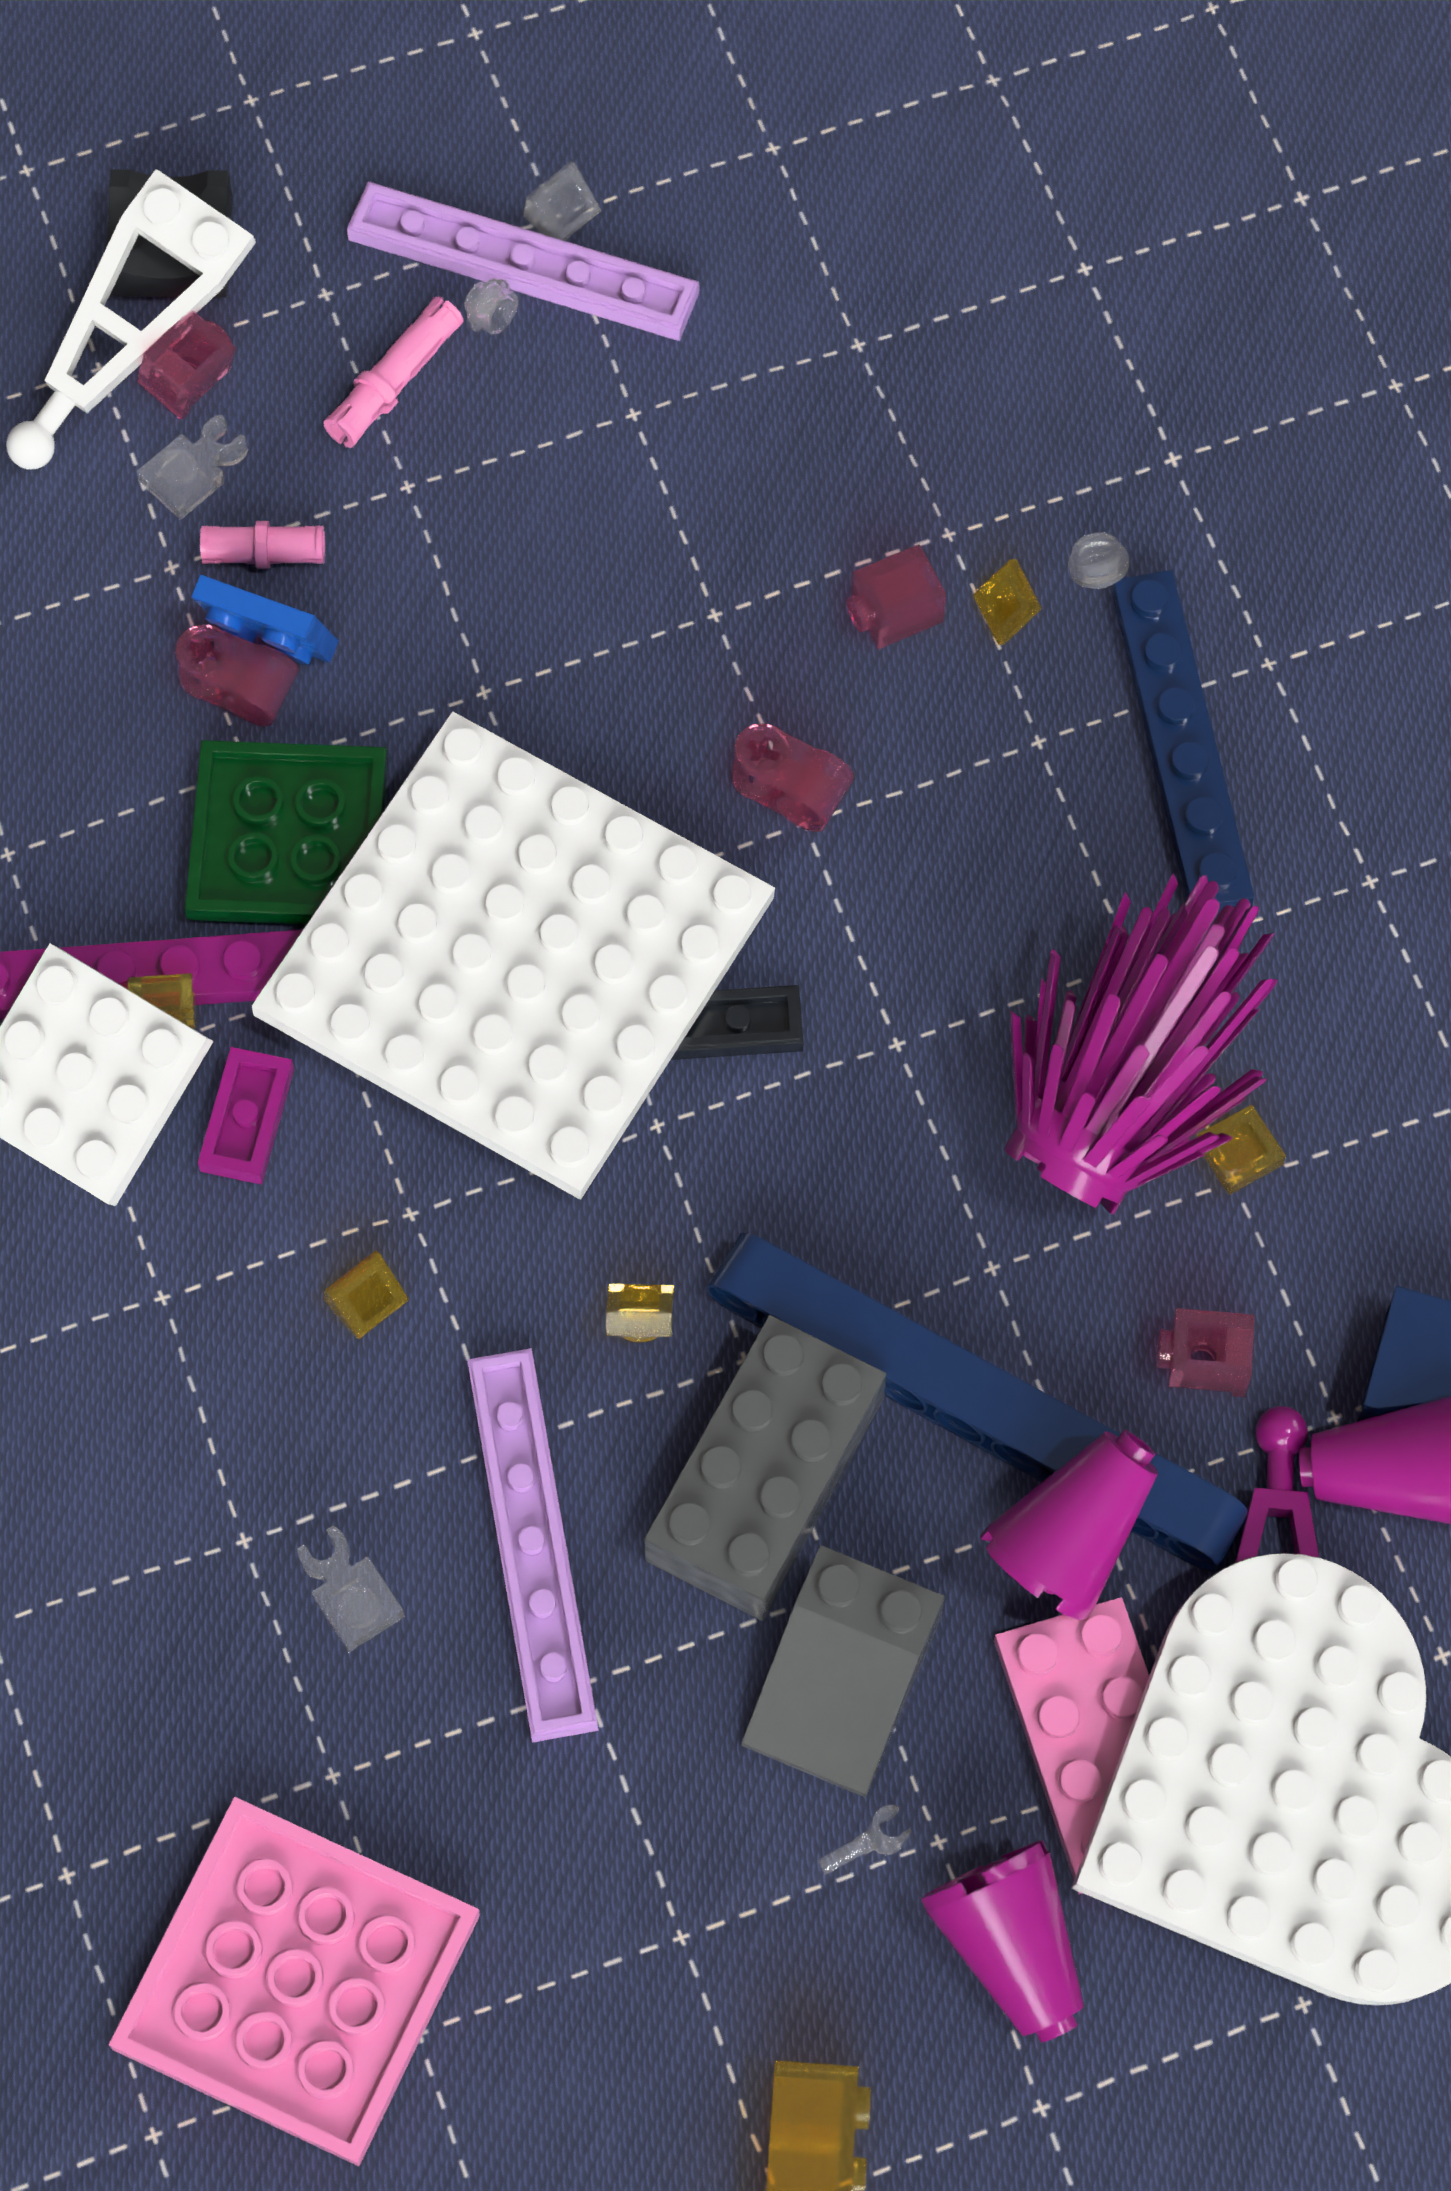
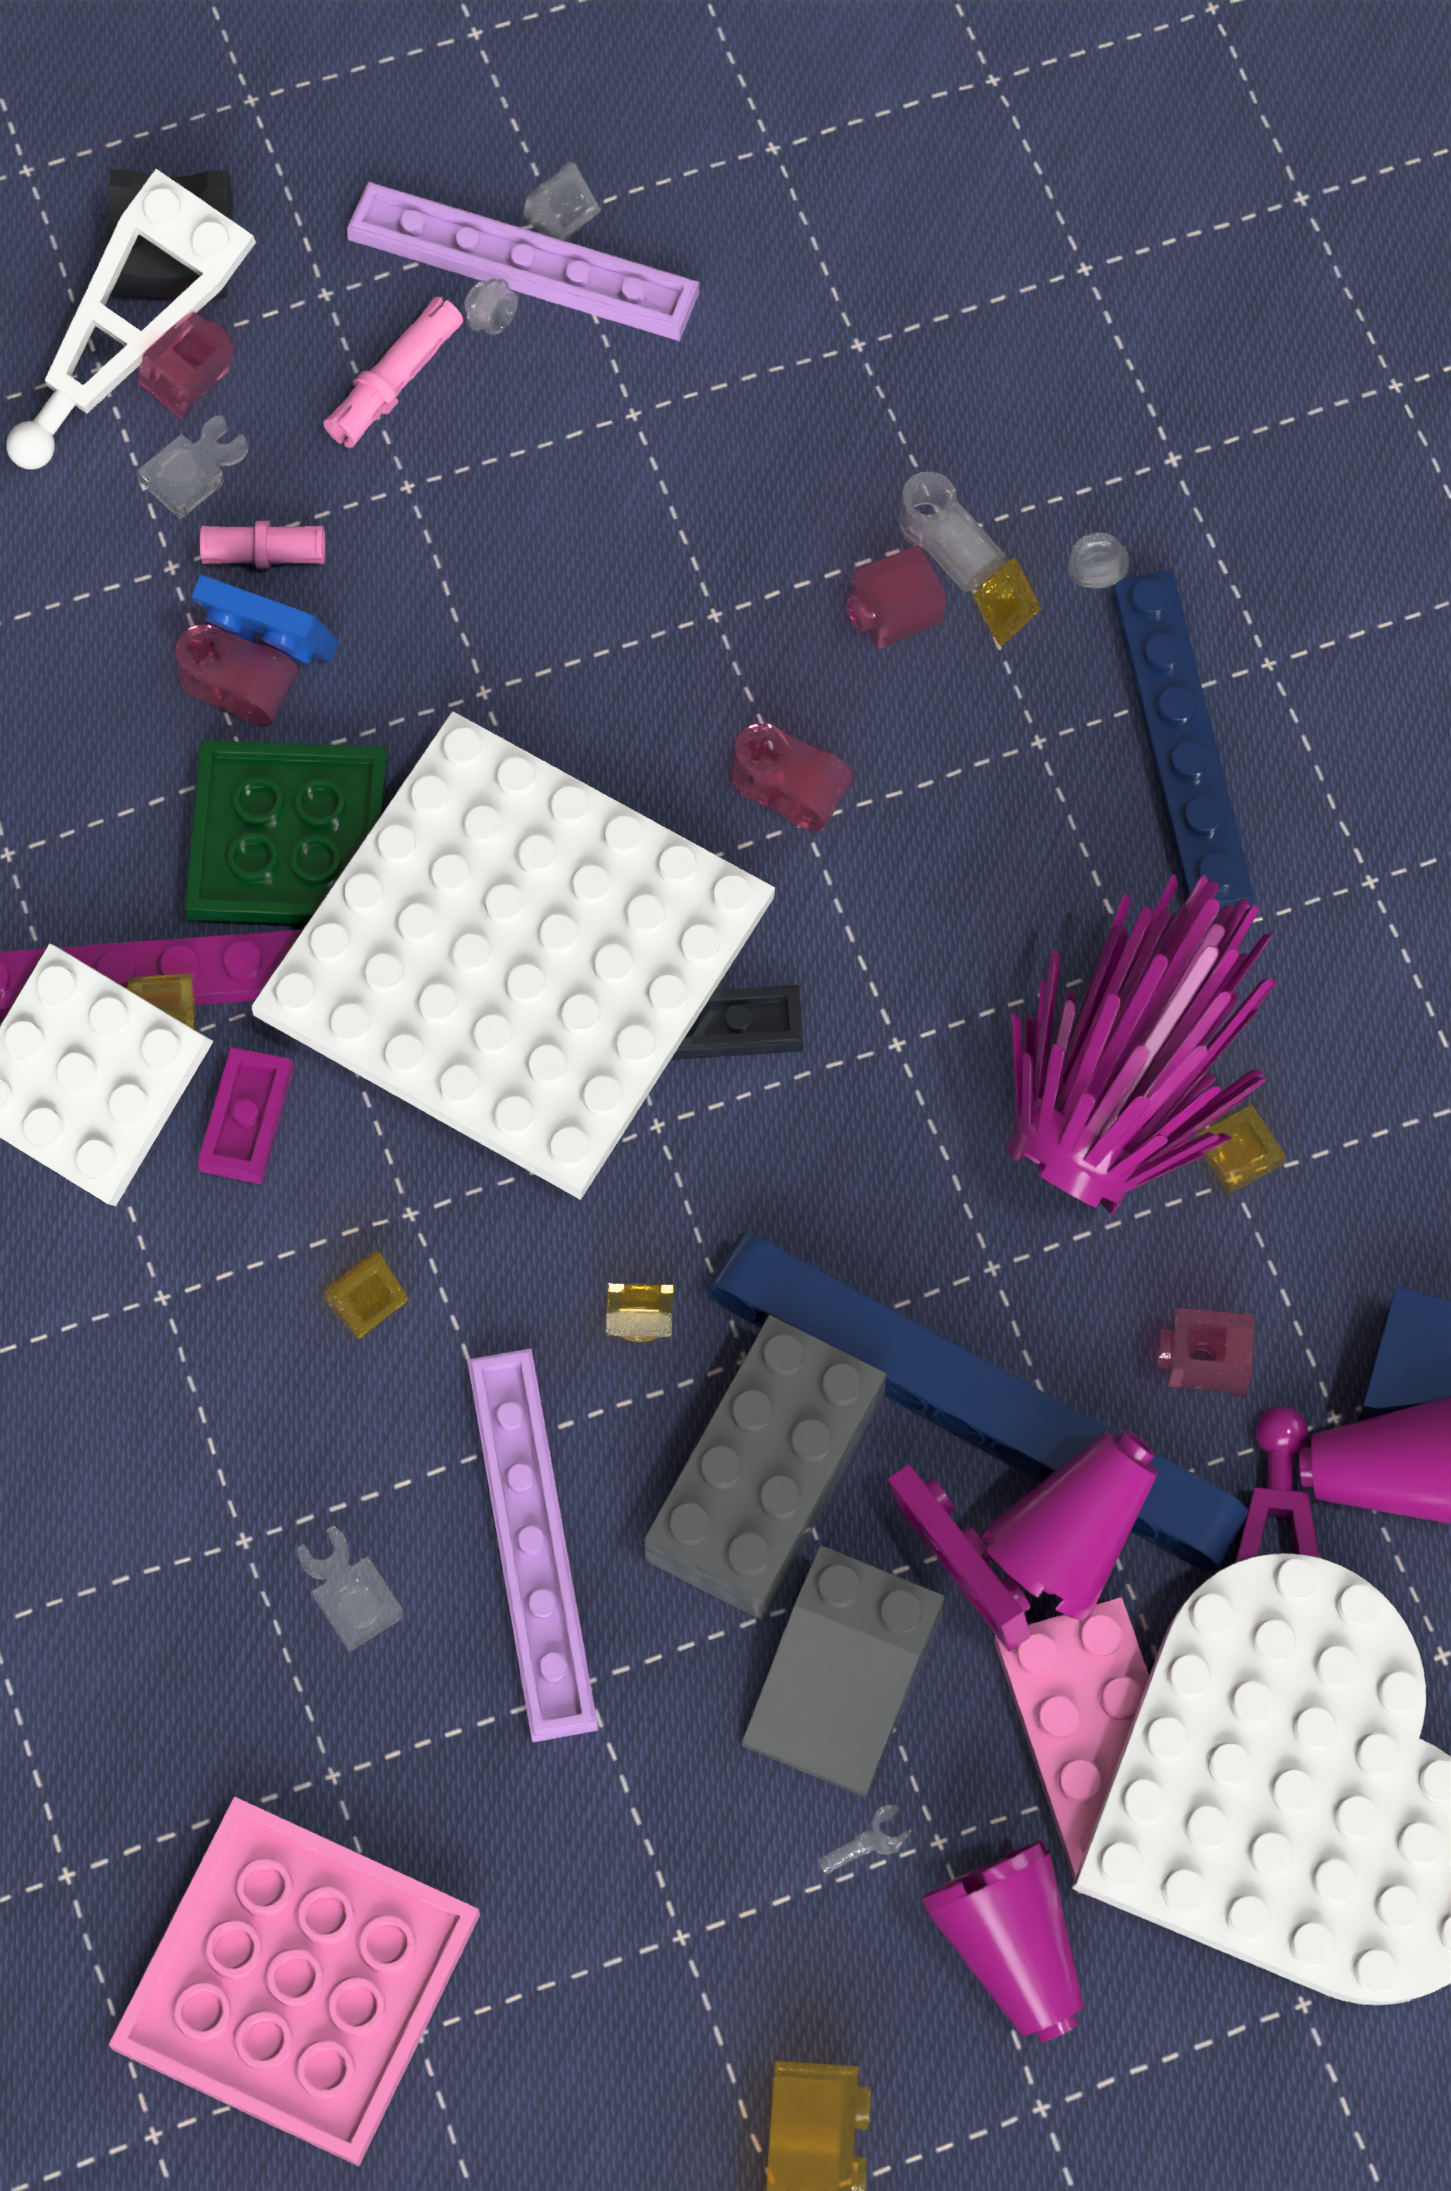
(951, 534): none -> clear piece
(962, 1556): none -> magenta plate

